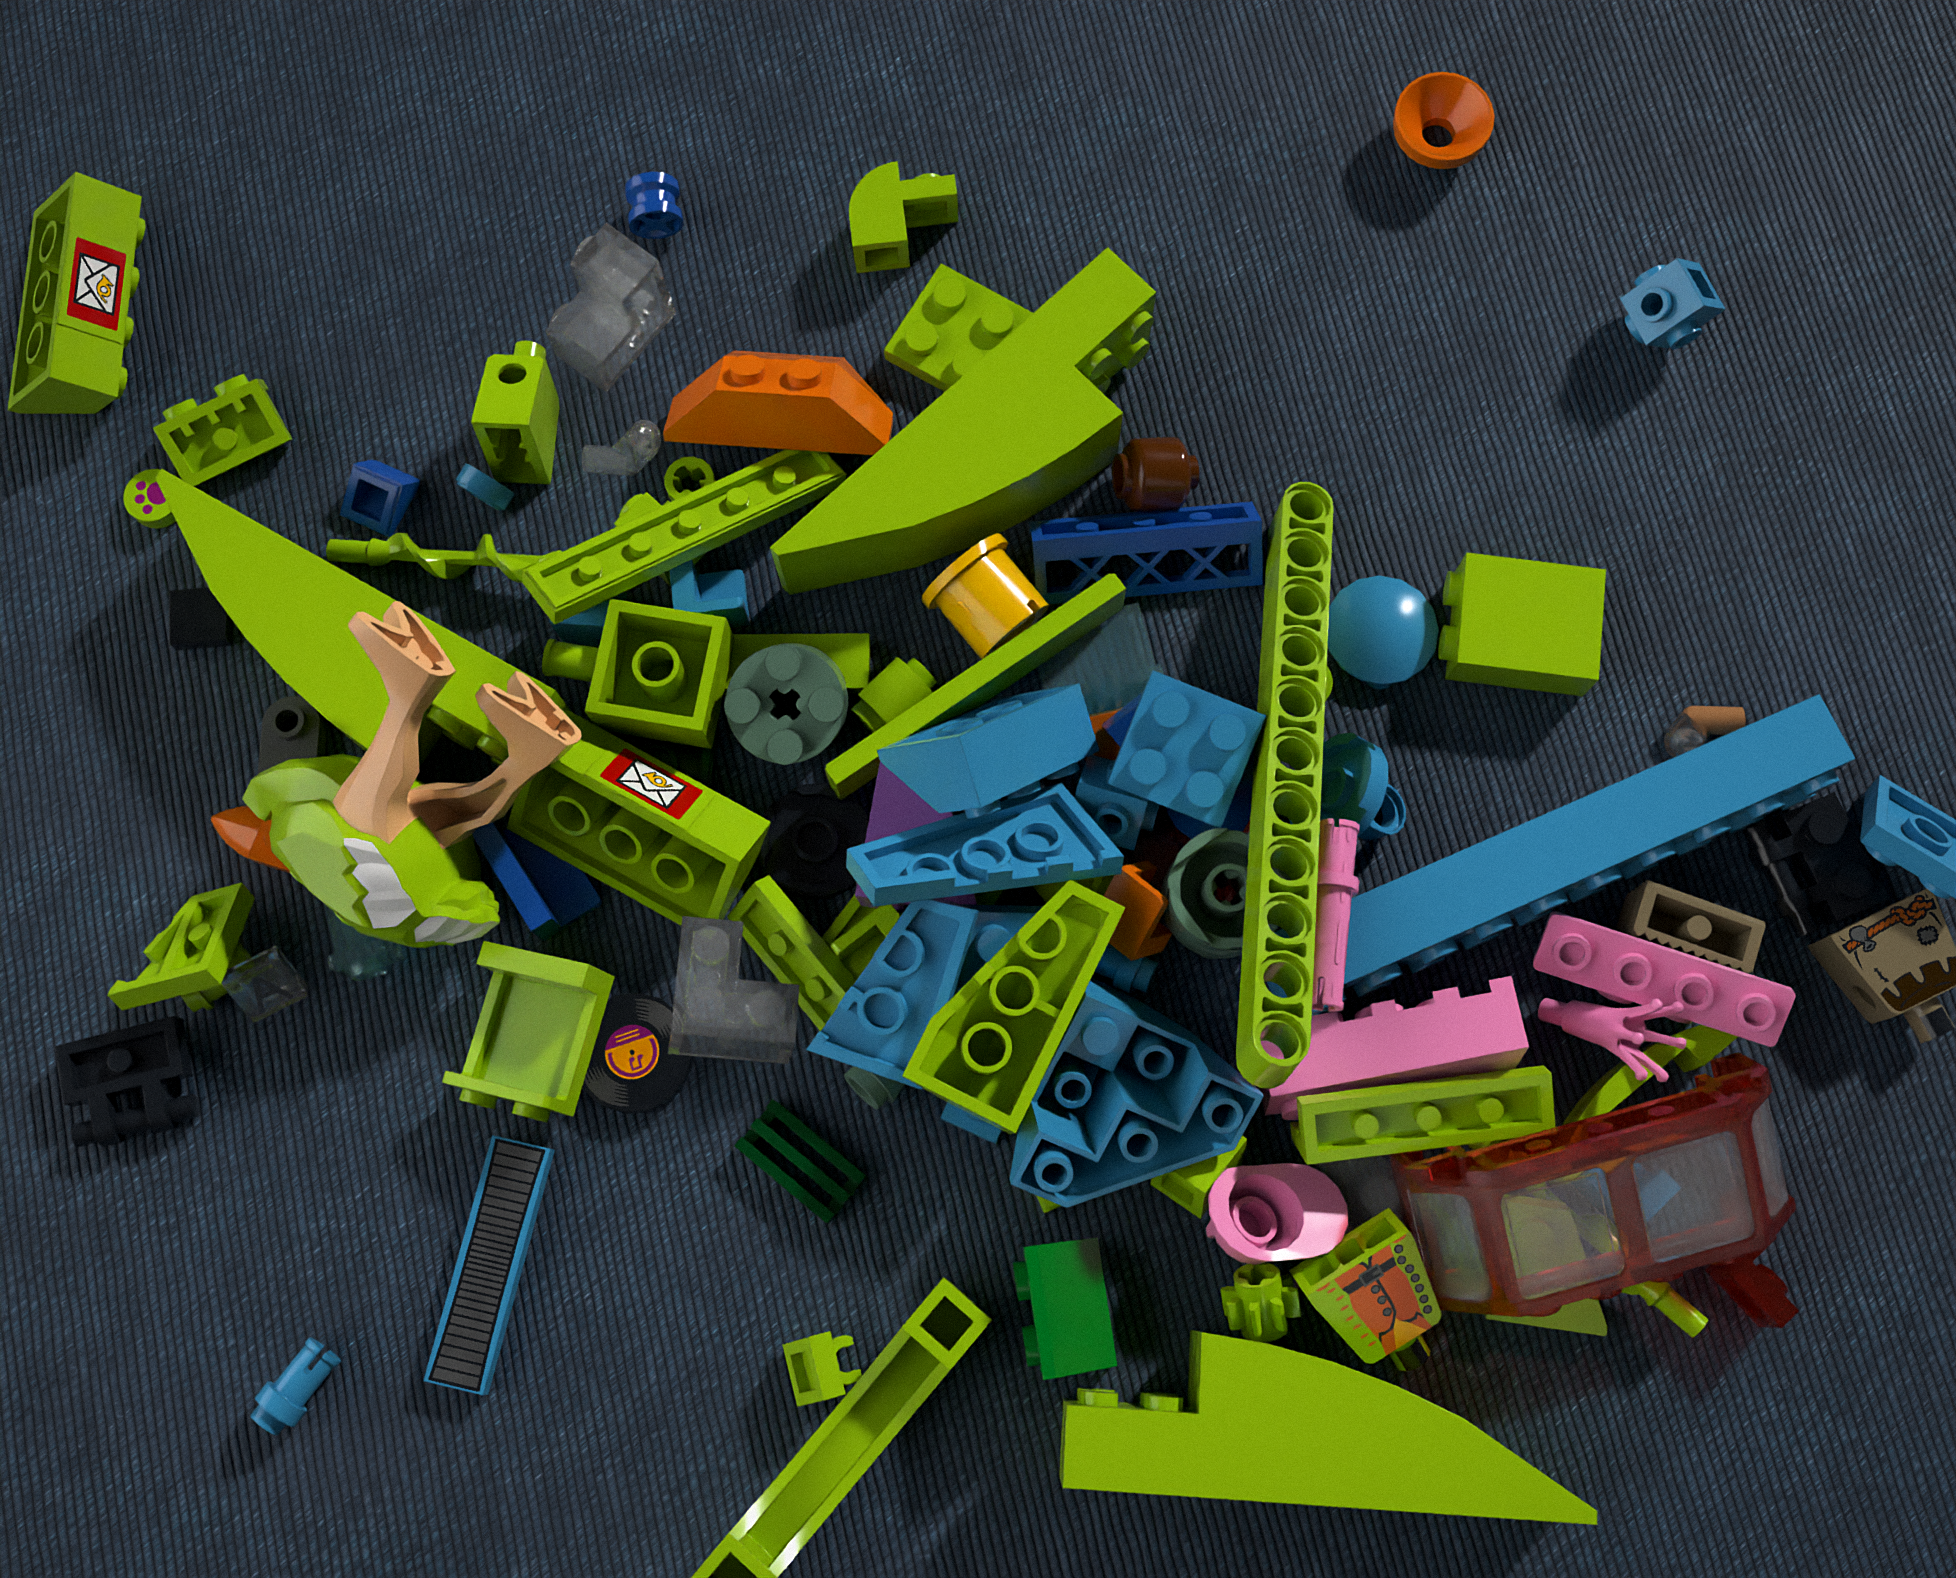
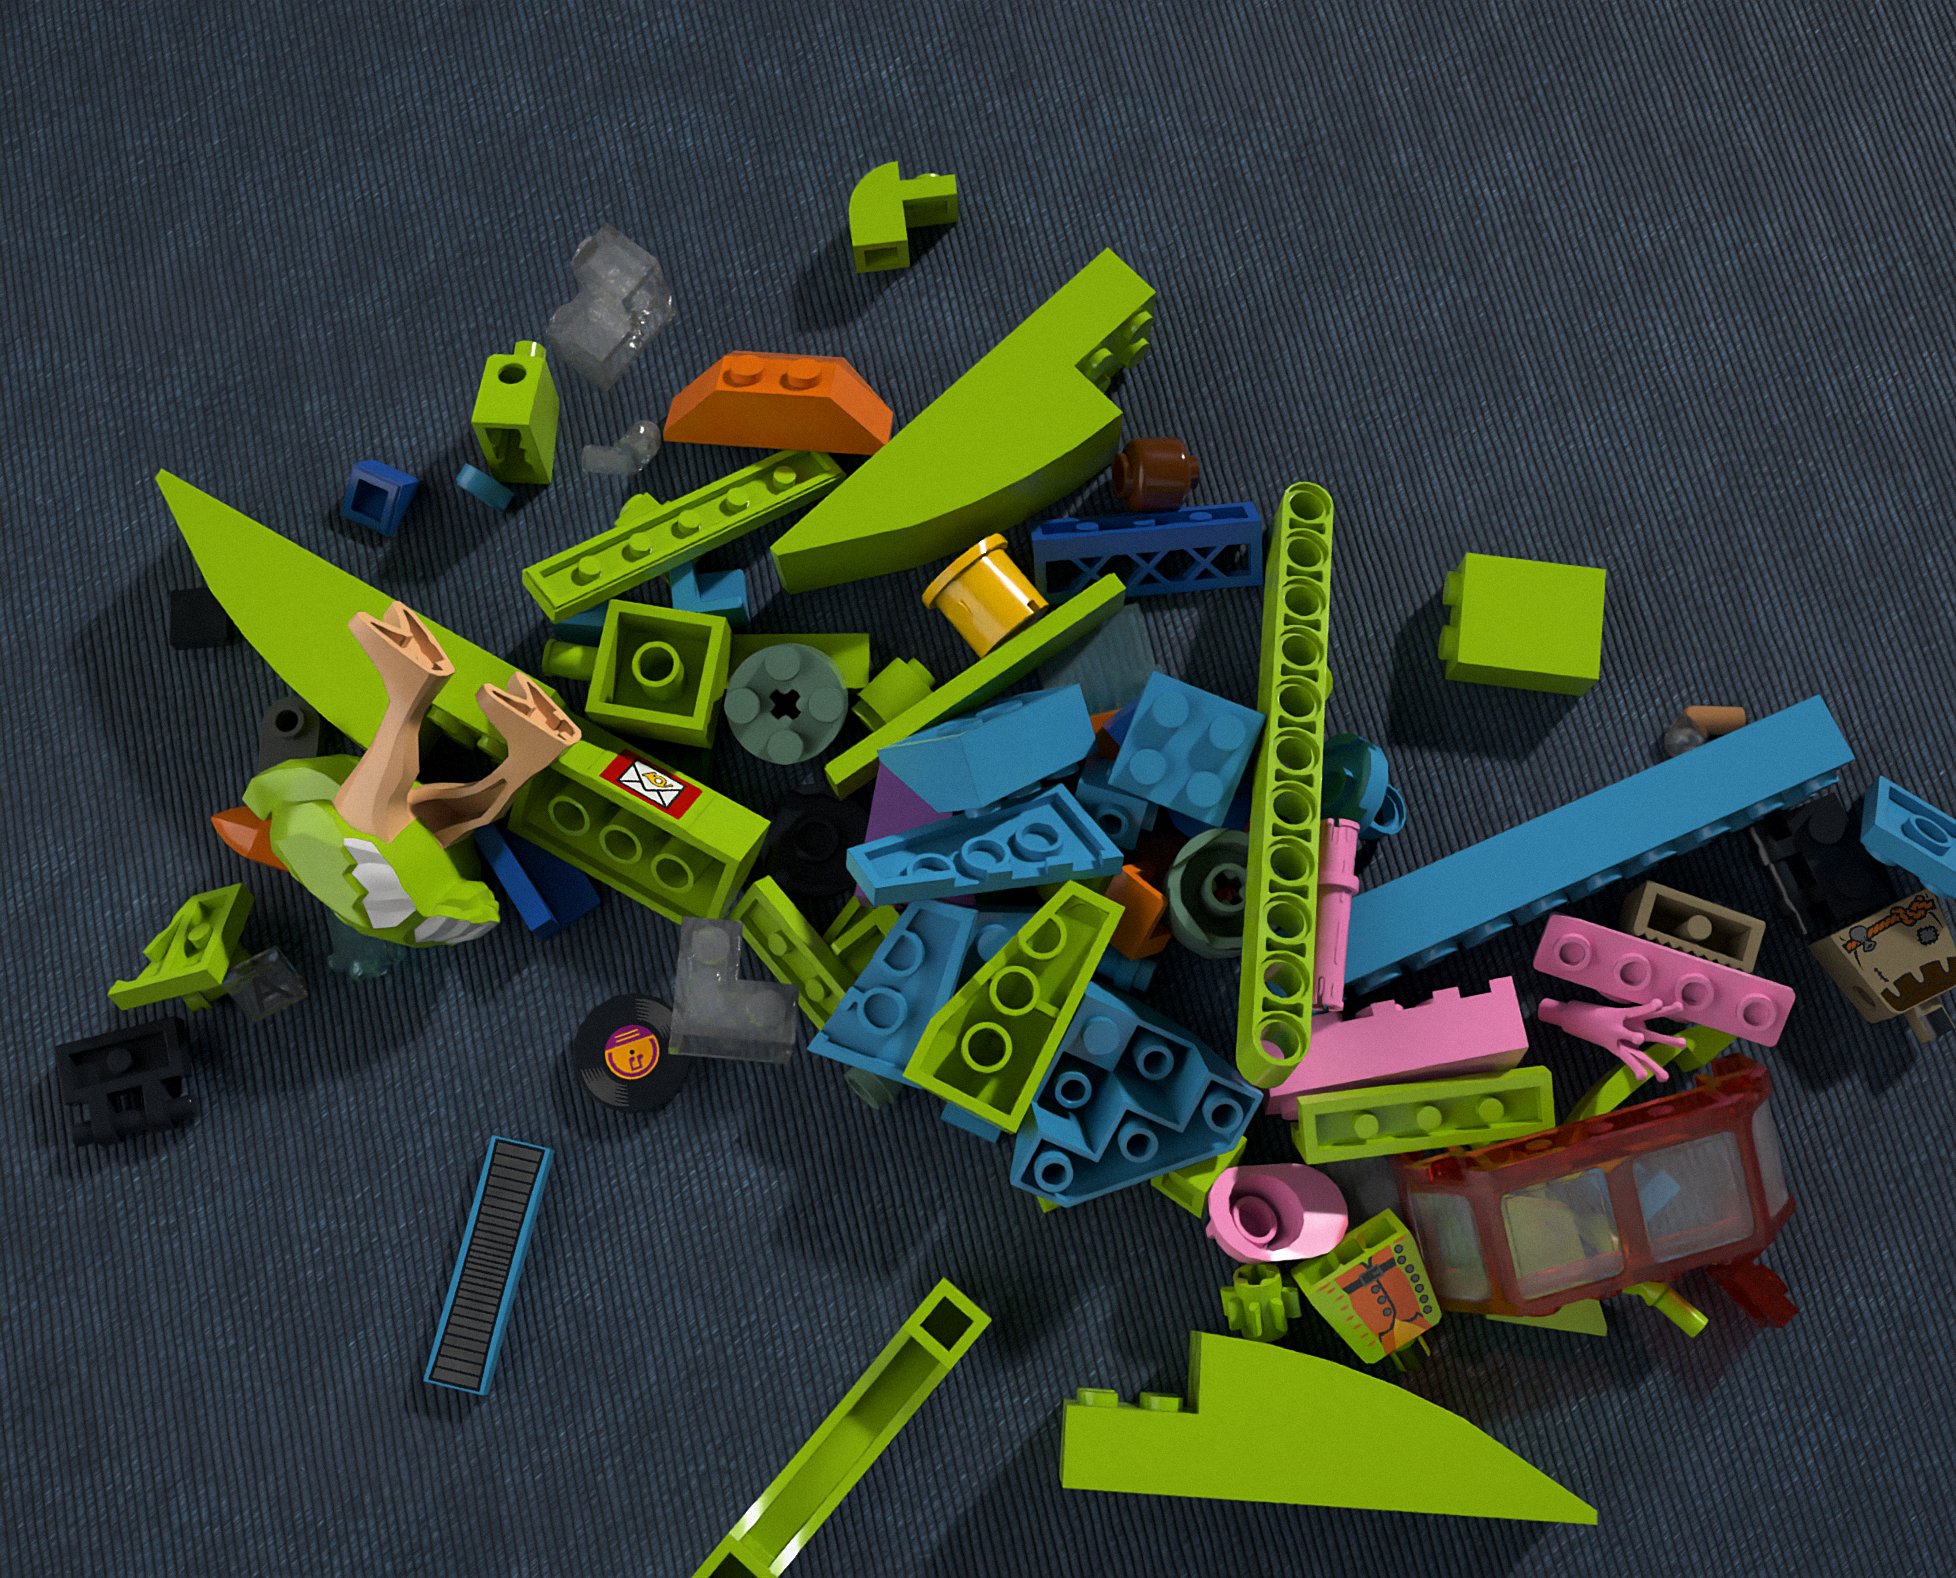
(77, 300): lime slope -> none
(146, 501): lime tile -> none
(223, 431): lime bracket -> none
(284, 1400): dark azure animal -> none
(439, 563): lime piece -> none
(533, 1032): lime panel -> none
(654, 205): blue wheel -> none
(683, 467): lime bush -> none
(761, 1128): dark green tile -> none
(815, 1368): lime tile -> none
(951, 328): lime plate -> none
(1067, 1308): green slope -> none
(1381, 631): dark azure dish -> none
(1446, 102): orange piece -> none
(1671, 304): dark azure brick -> none

